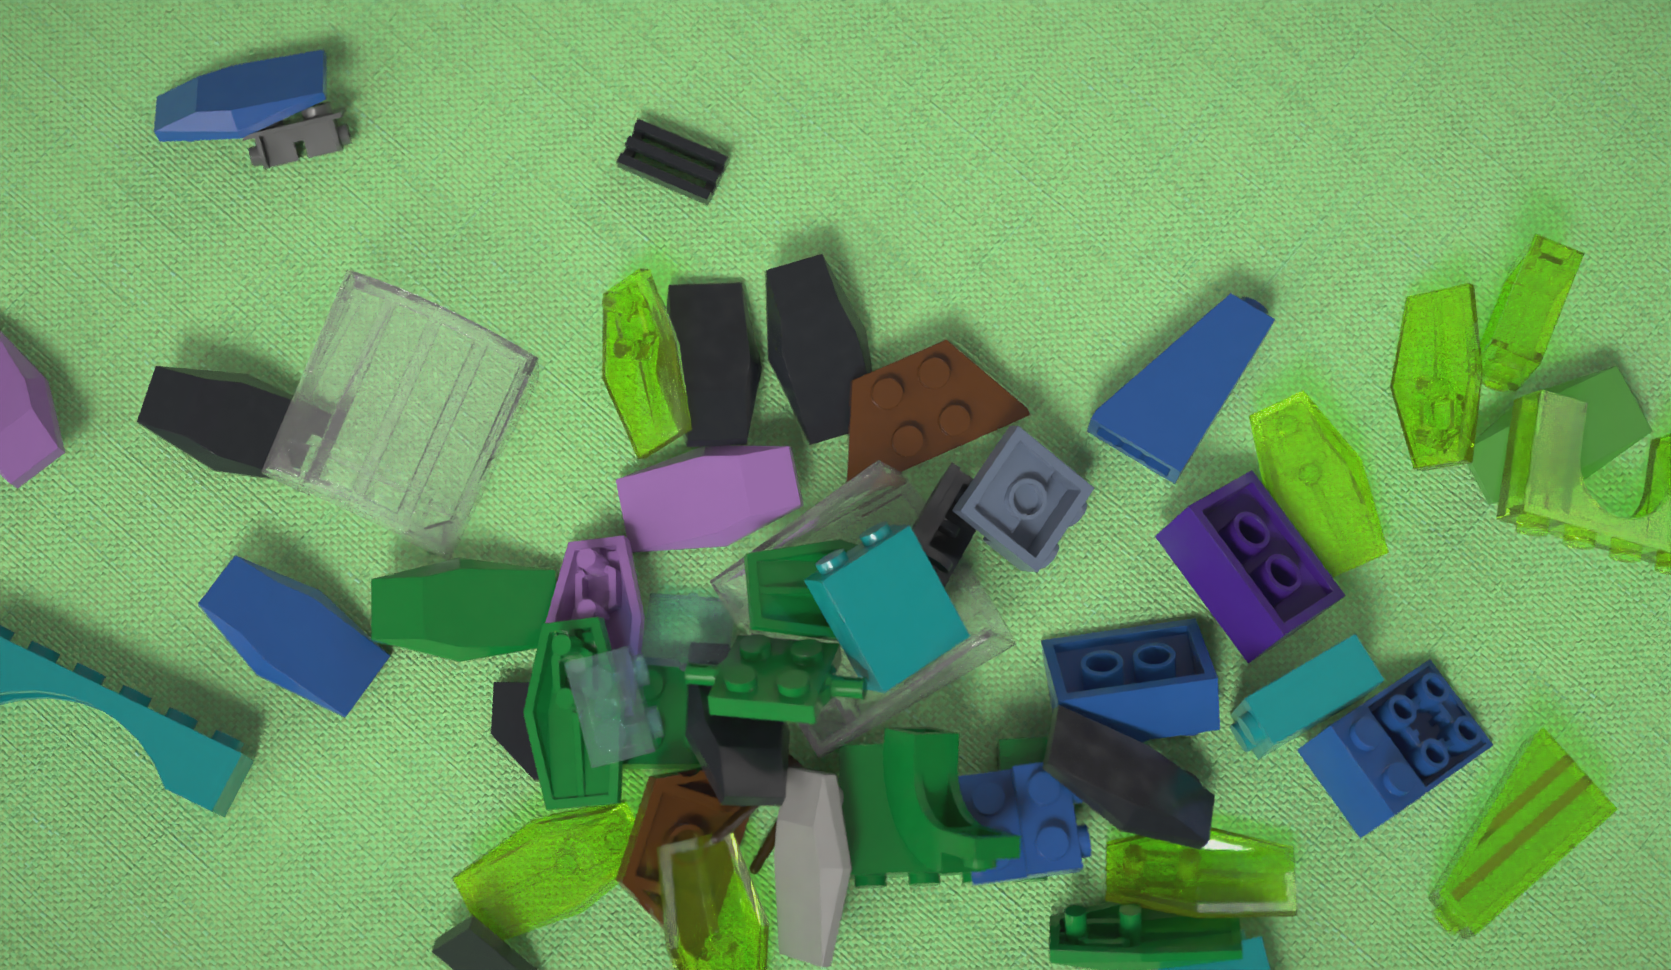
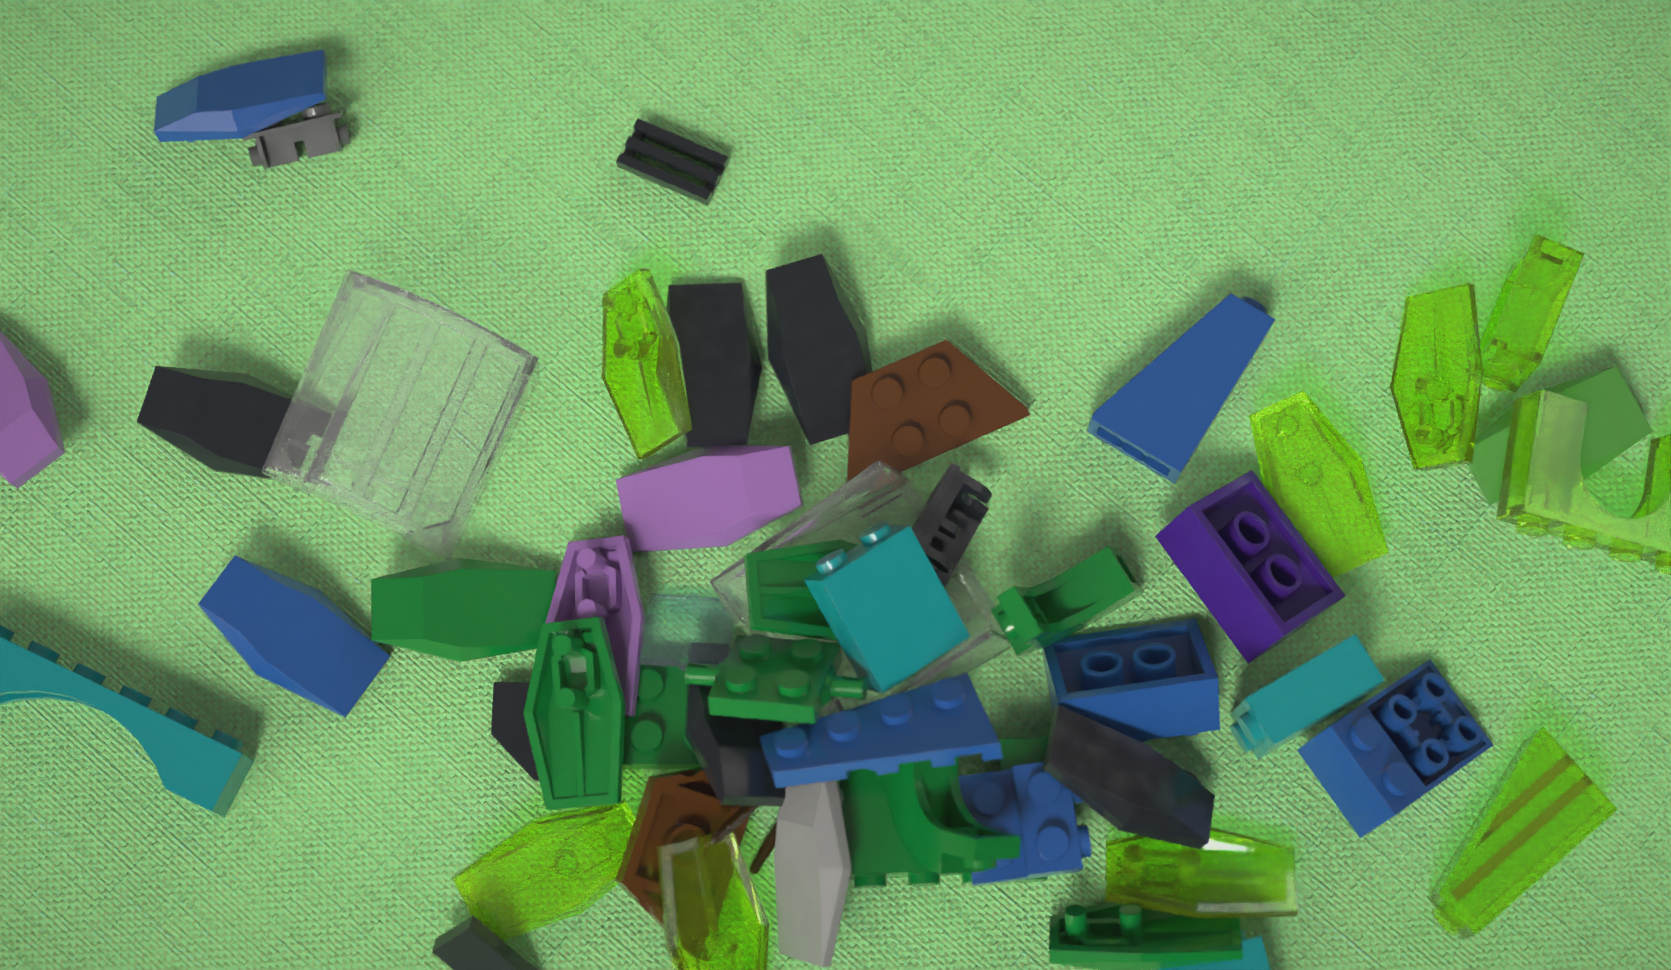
(614, 705): clear light blue bracket -> none
(907, 727): none -> blue wing
(1024, 500): sand blue plate -> none
(1065, 603): none -> green arch

